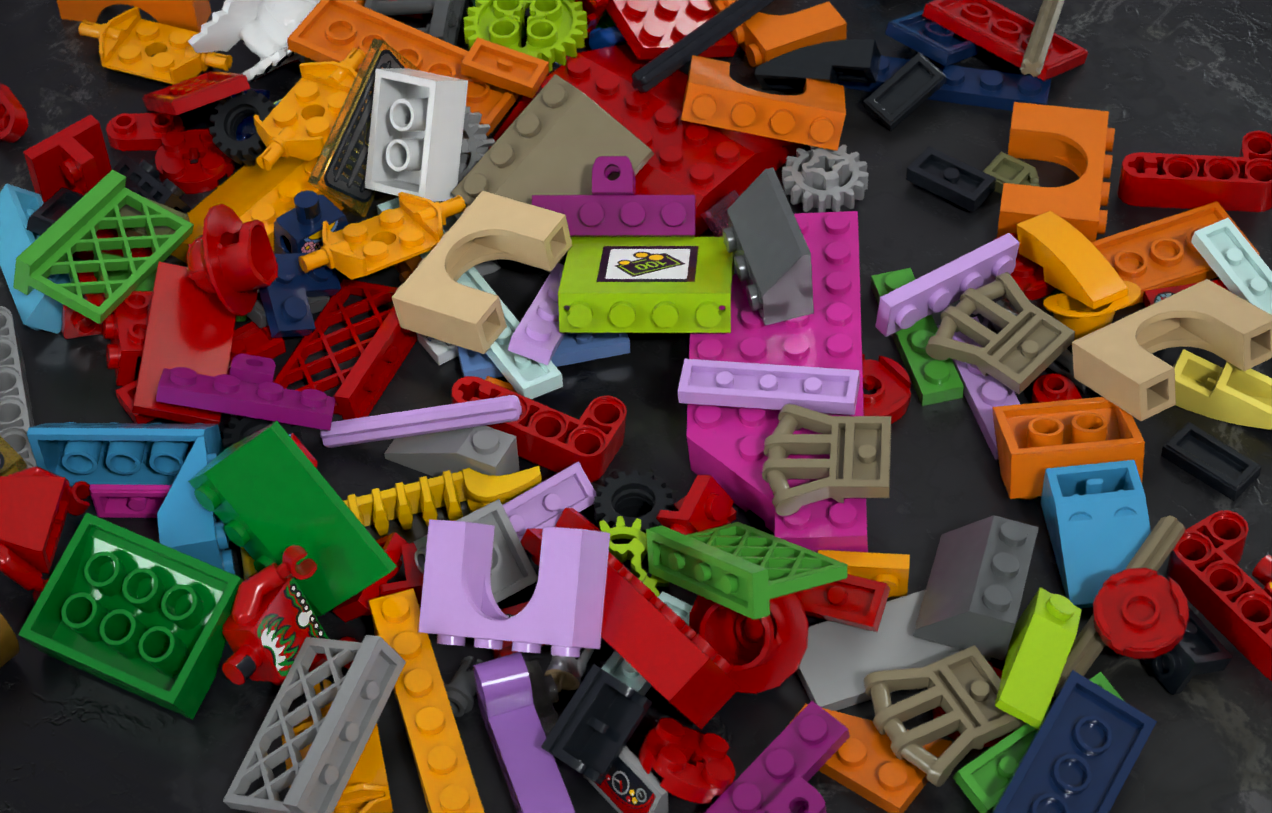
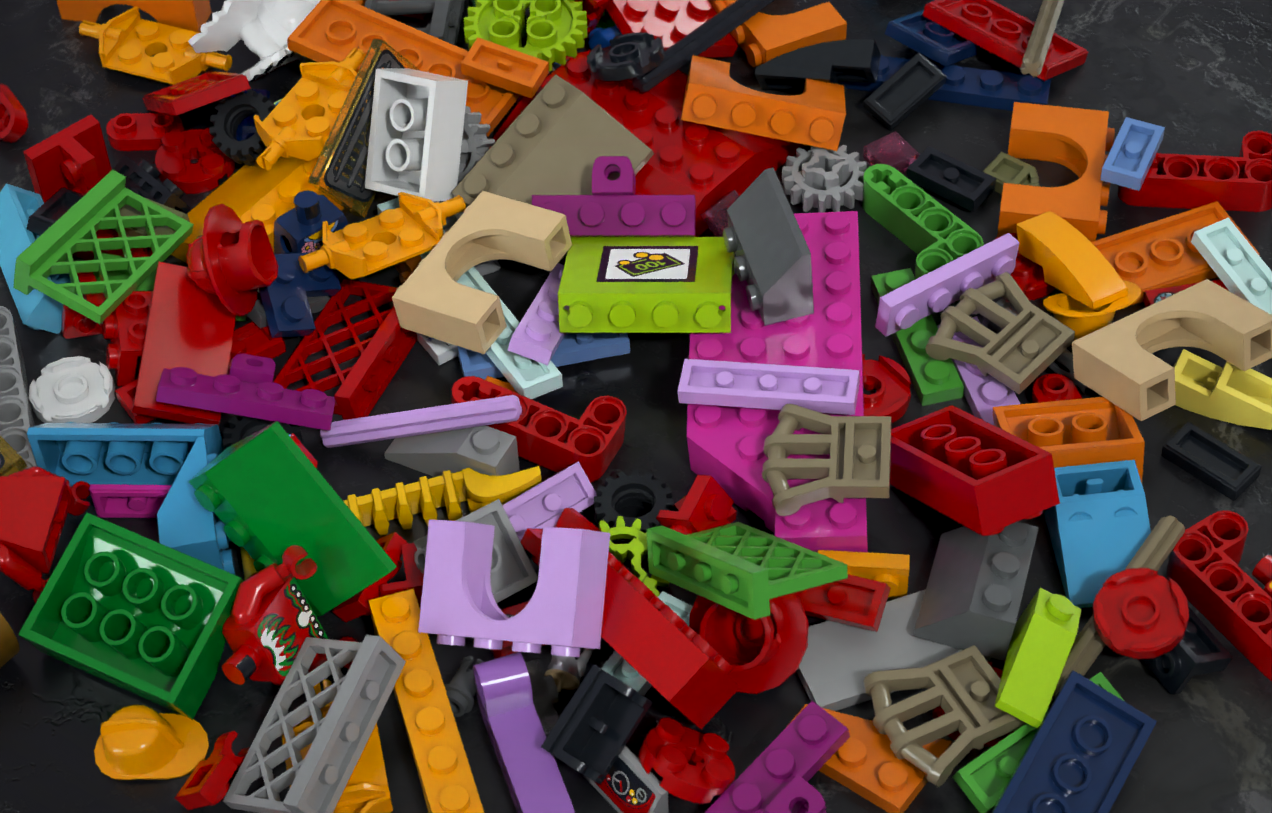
(72, 391): none -> white tile
(149, 744): none -> light orange piece
(210, 778): none -> red plate
(626, 57): none -> black tile
(891, 151): none -> clear pink plate
(916, 219): none -> bright green beam
(972, 470): none -> red brick
(1132, 153): none -> medium blue plate

